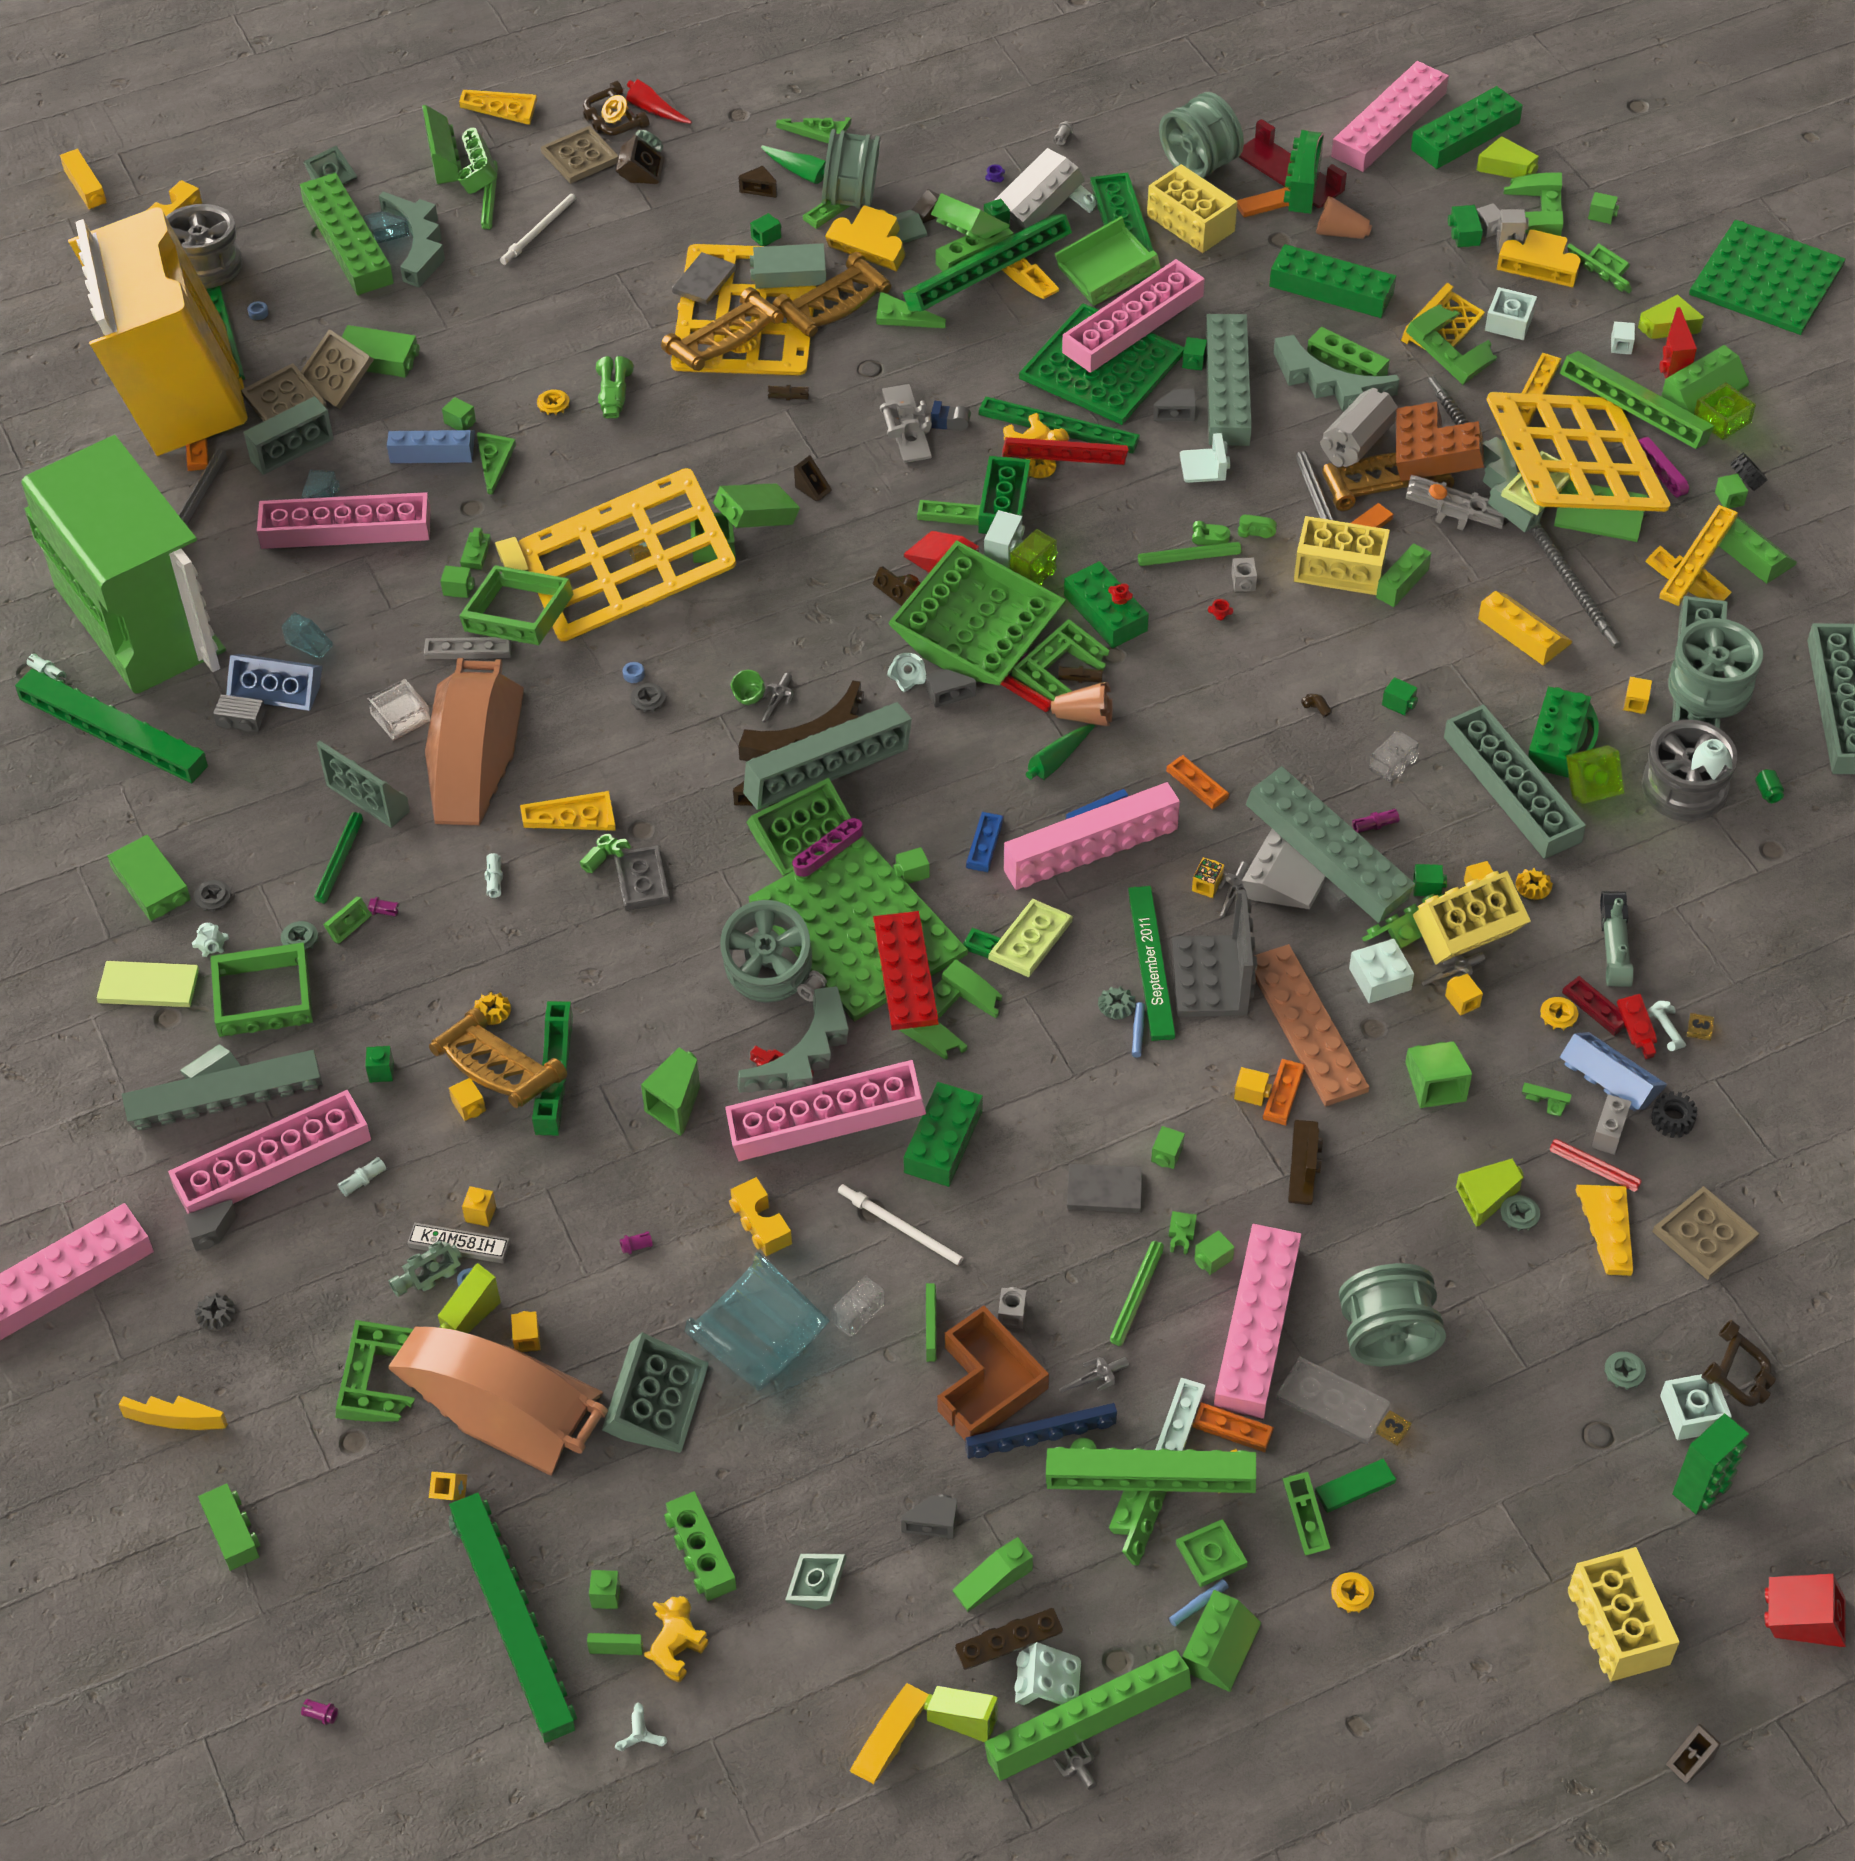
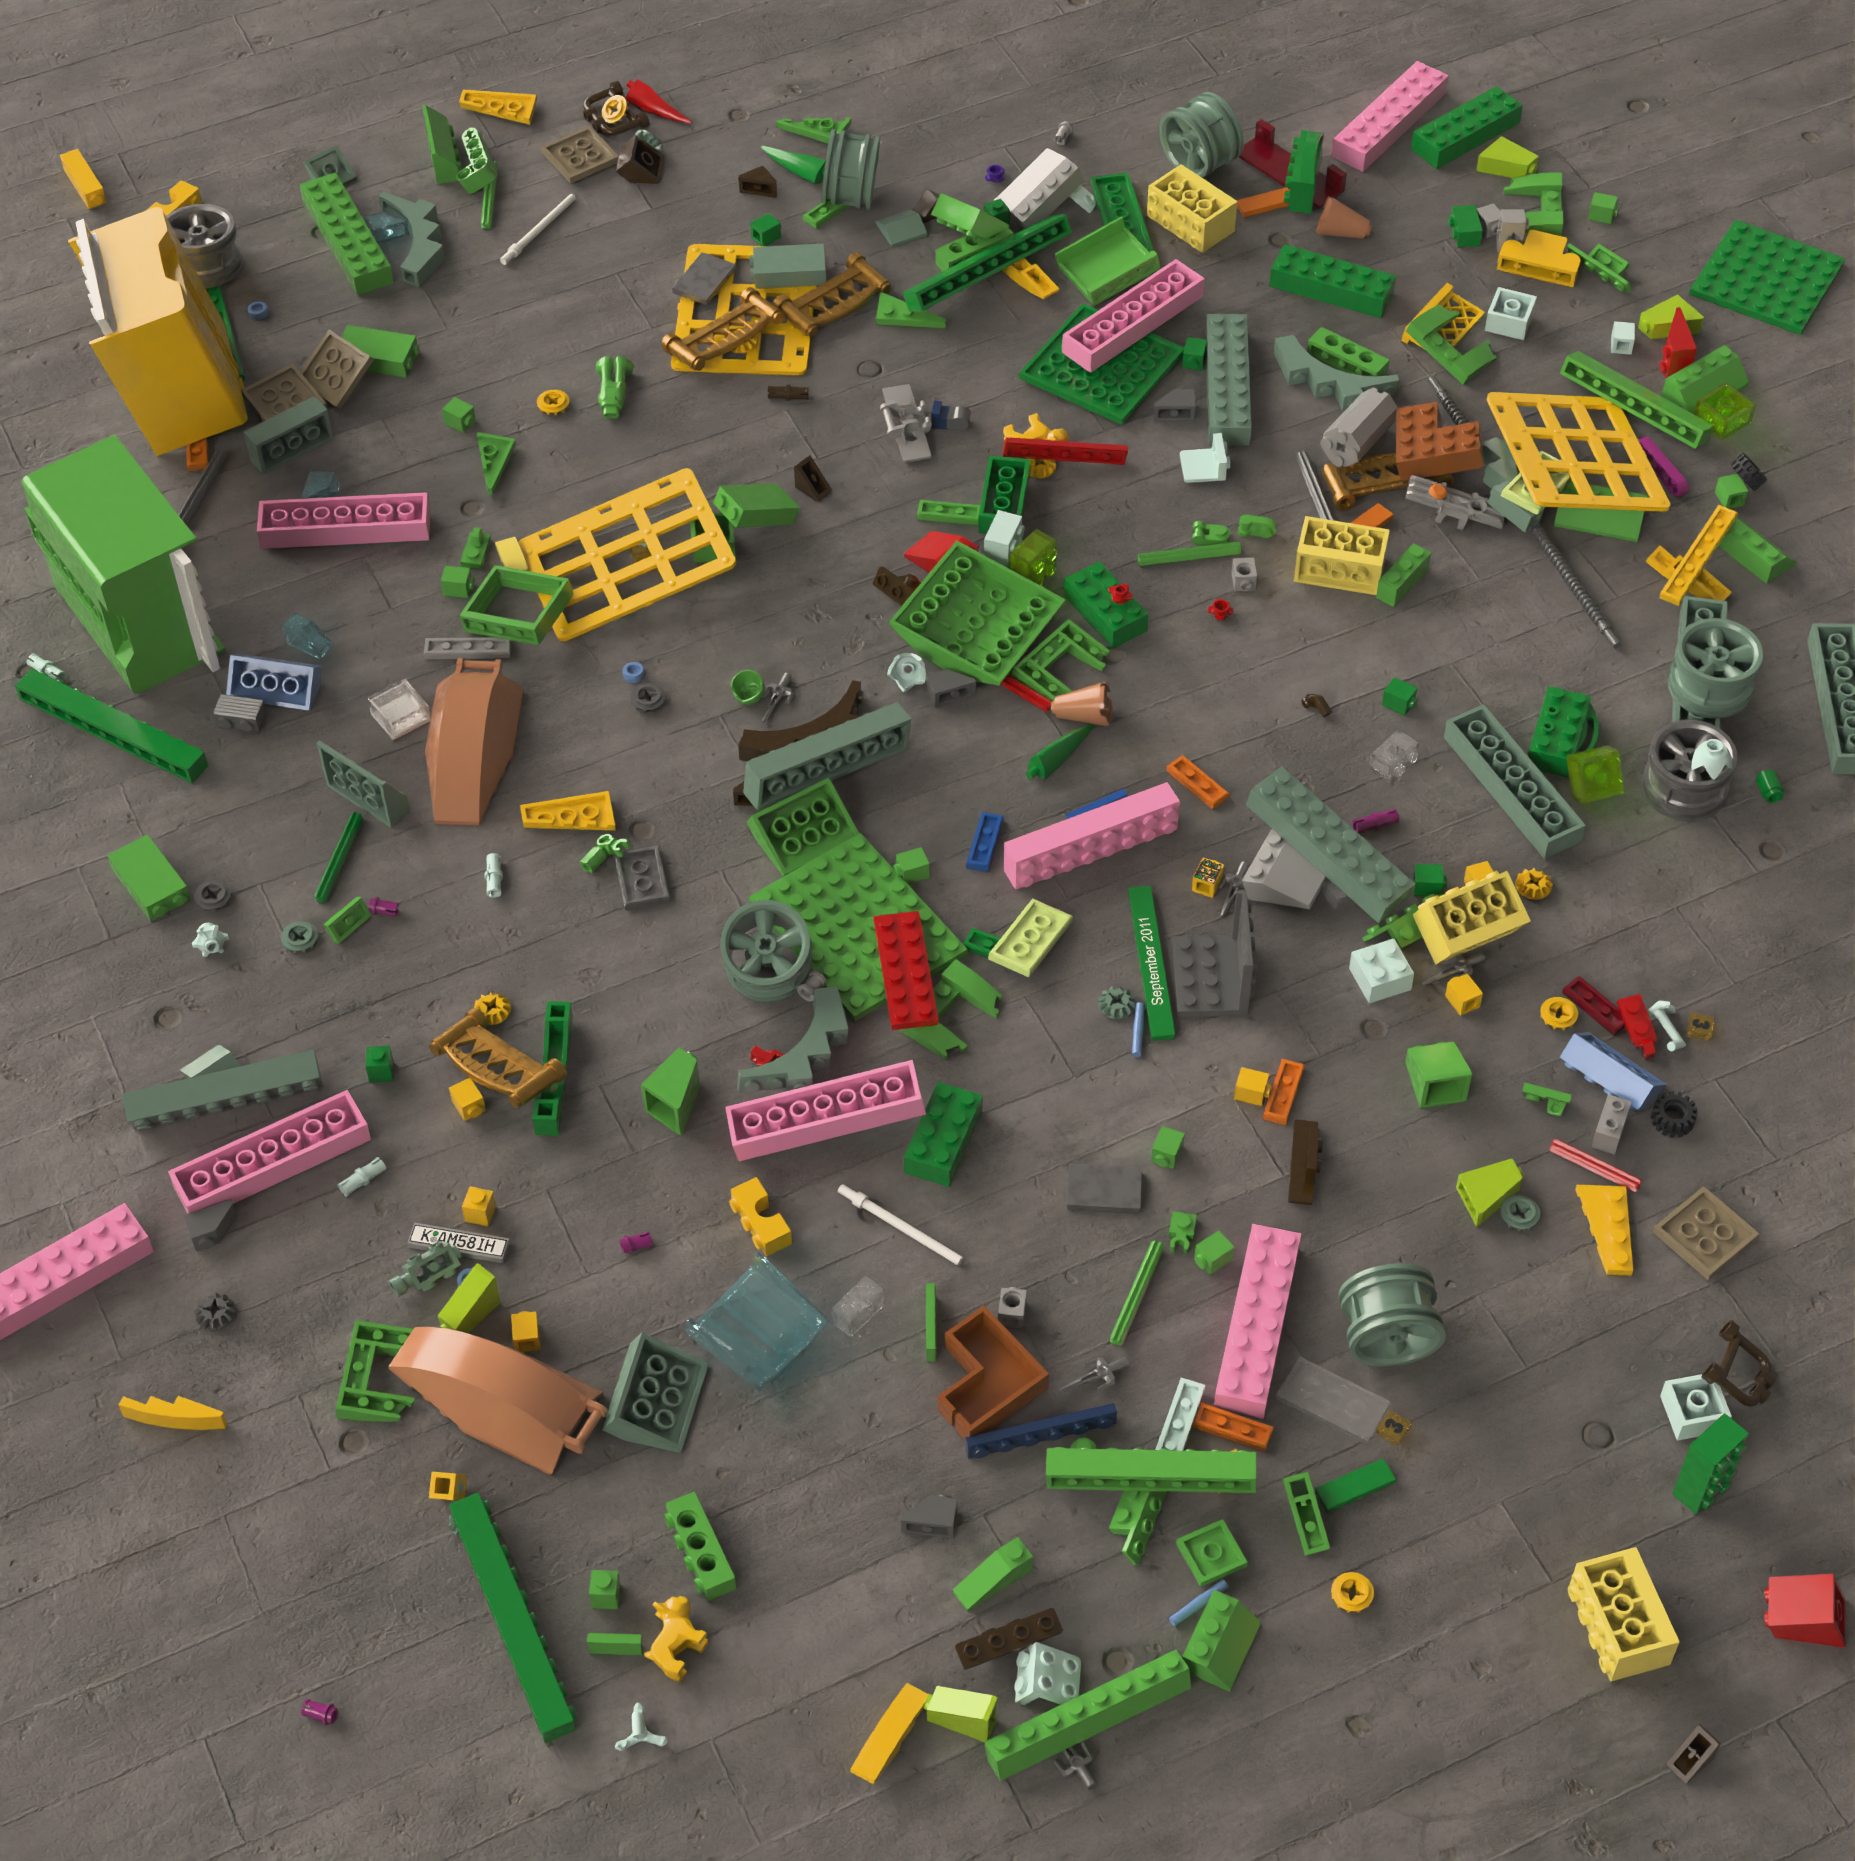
(148, 984): yellowish green tile -> none
(230, 1526): bright green brick -> none
(256, 961): bright green window -> none
(431, 446): medium blue slope -> none
(807, 862): magenta beam -> none
(816, 1580): sand green slope -> none
(871, 235): yellow brick -> none
(1075, 428): green tile -> none
(1080, 674): dark brown pin -> none
(1308, 1026): nougat plate -> none
(1522, 627): yellow slope -> none
(1539, 382): yellow tile -> none
(1614, 924): sand green piece -> none
(1632, 1363): sand green gear -> none
(1637, 695): yellow brick -> none

